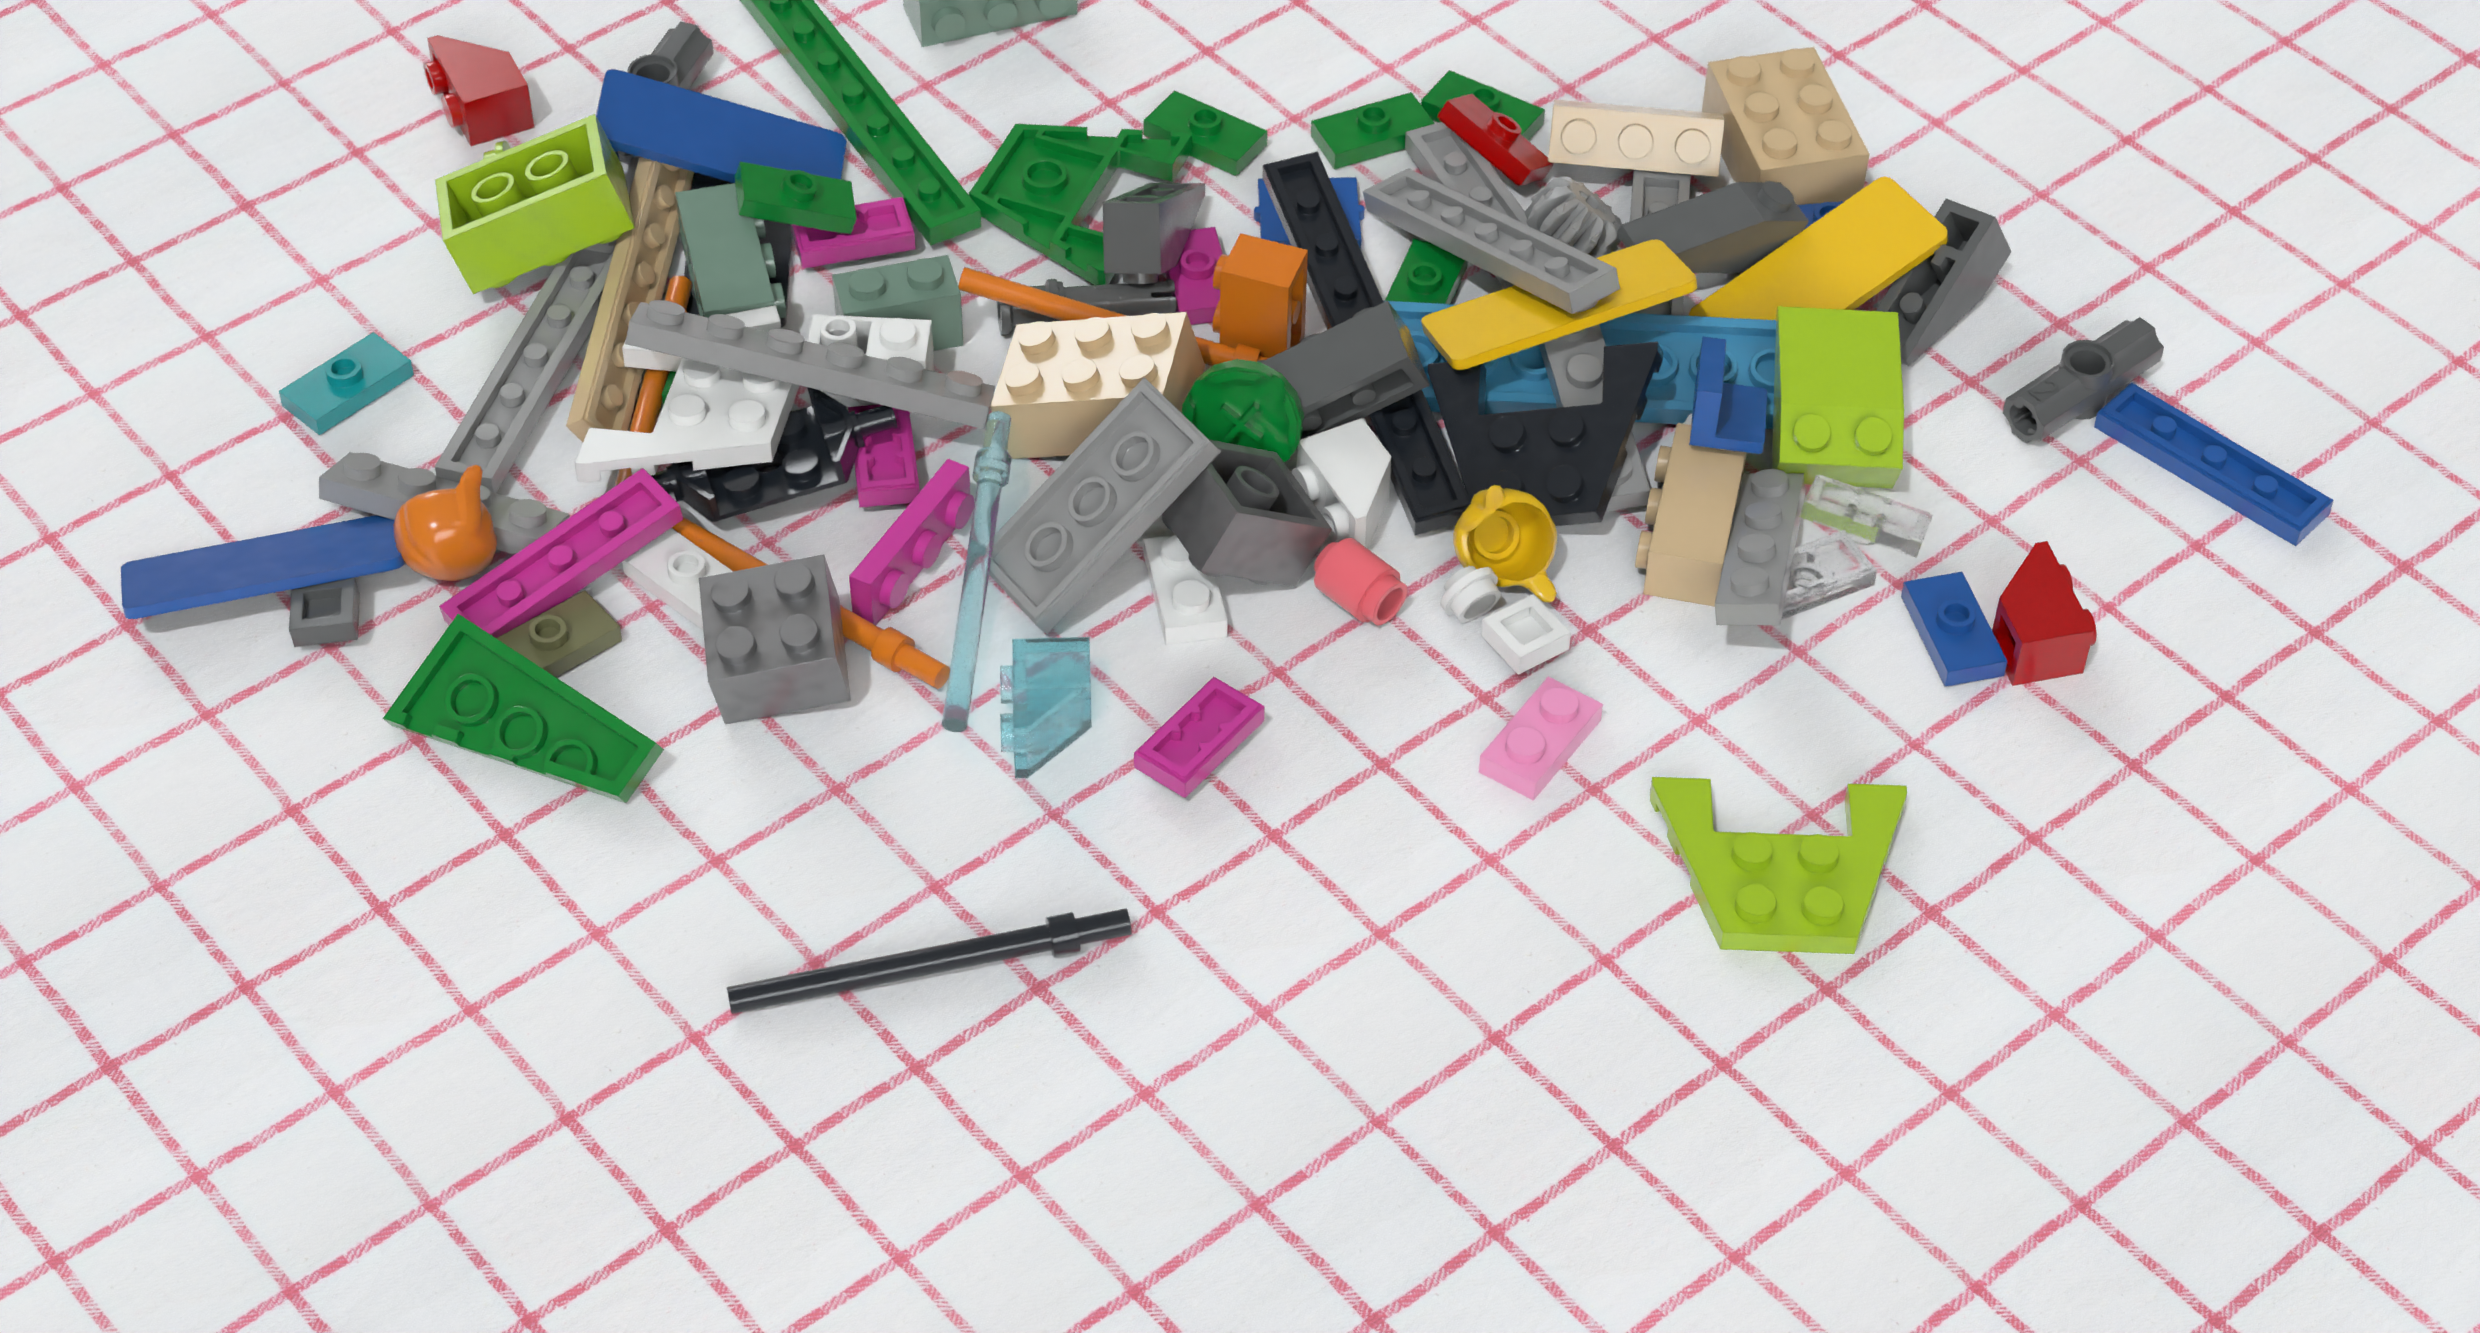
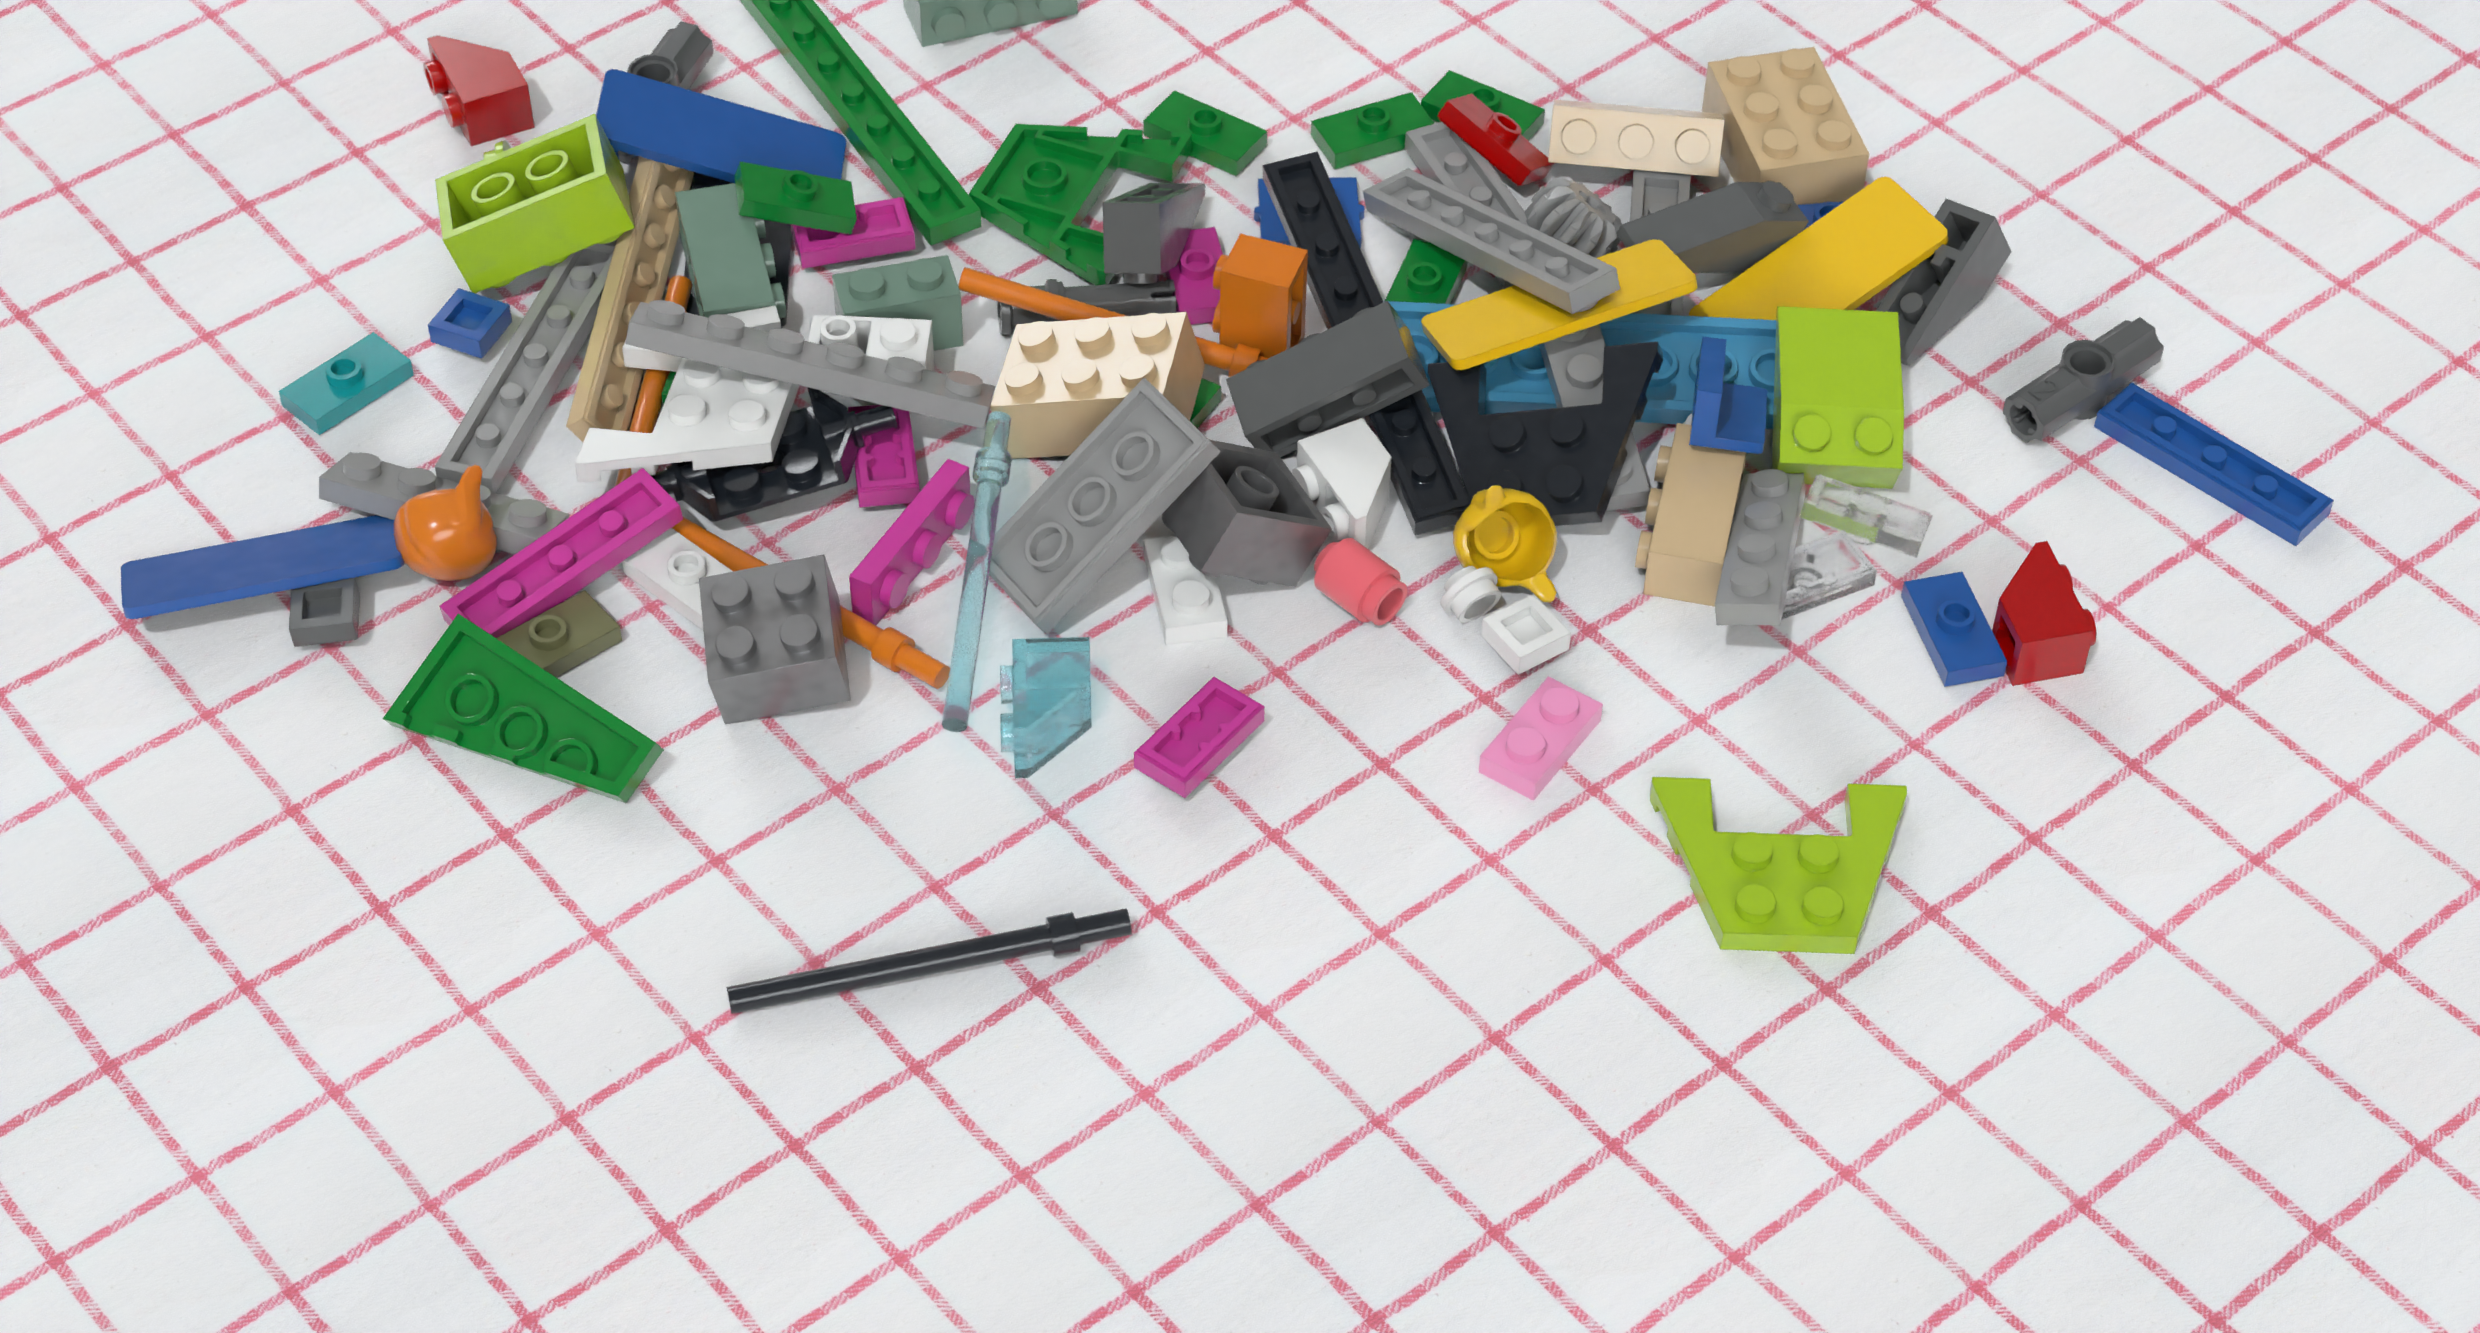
(470, 323): none -> blue plate
(1246, 407): green tile -> none

